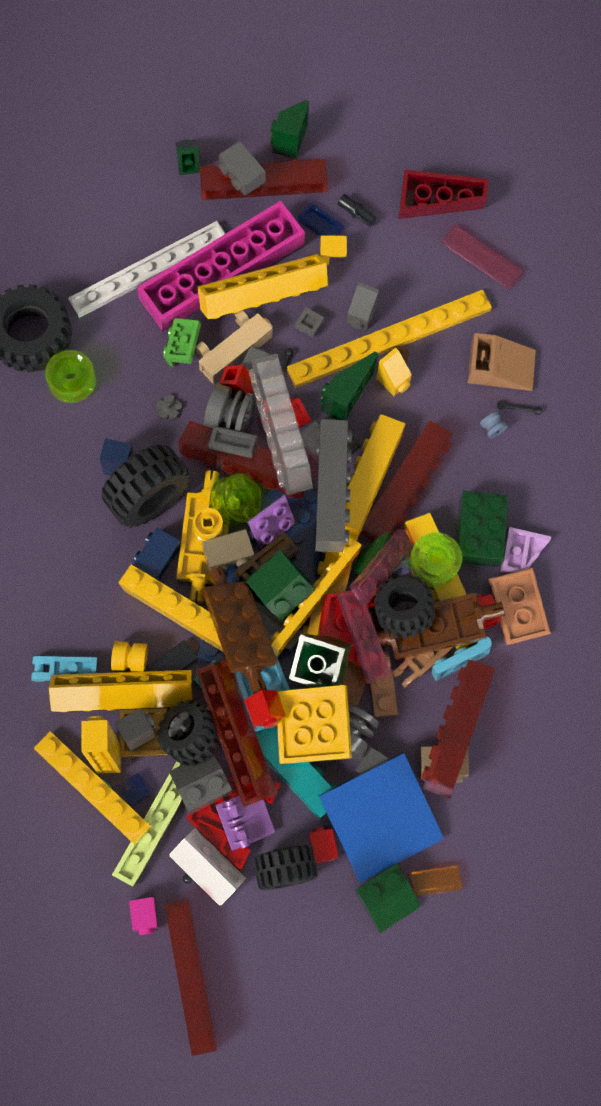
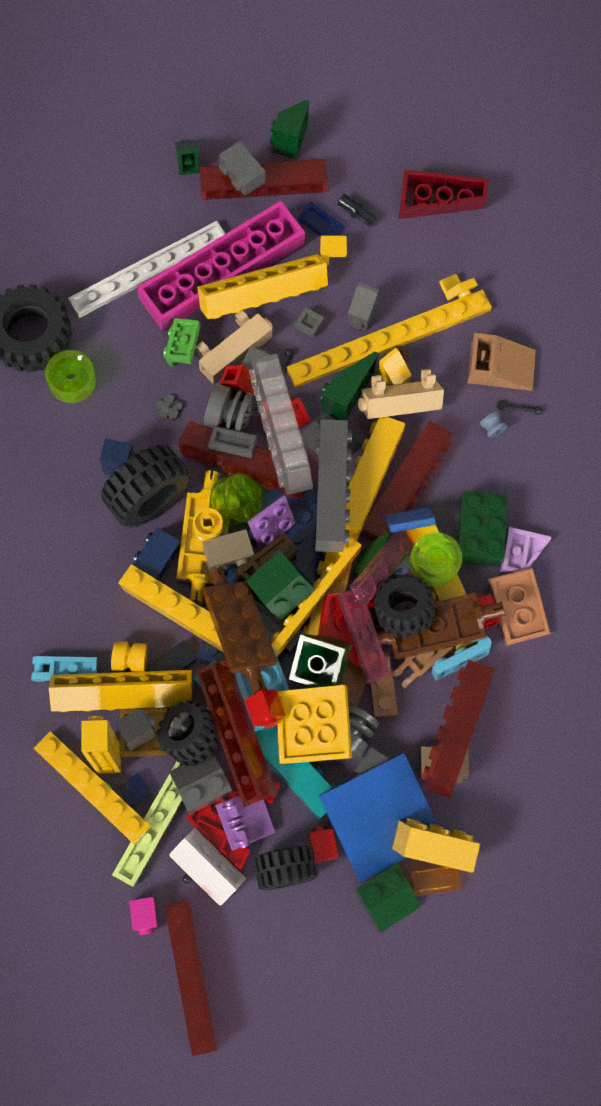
(401, 398): none -> tan brick
(410, 520): none -> blue tile
(436, 845): none -> yellow brick
(453, 287): none -> yellow bracket
(482, 257): clear pink plate -> none

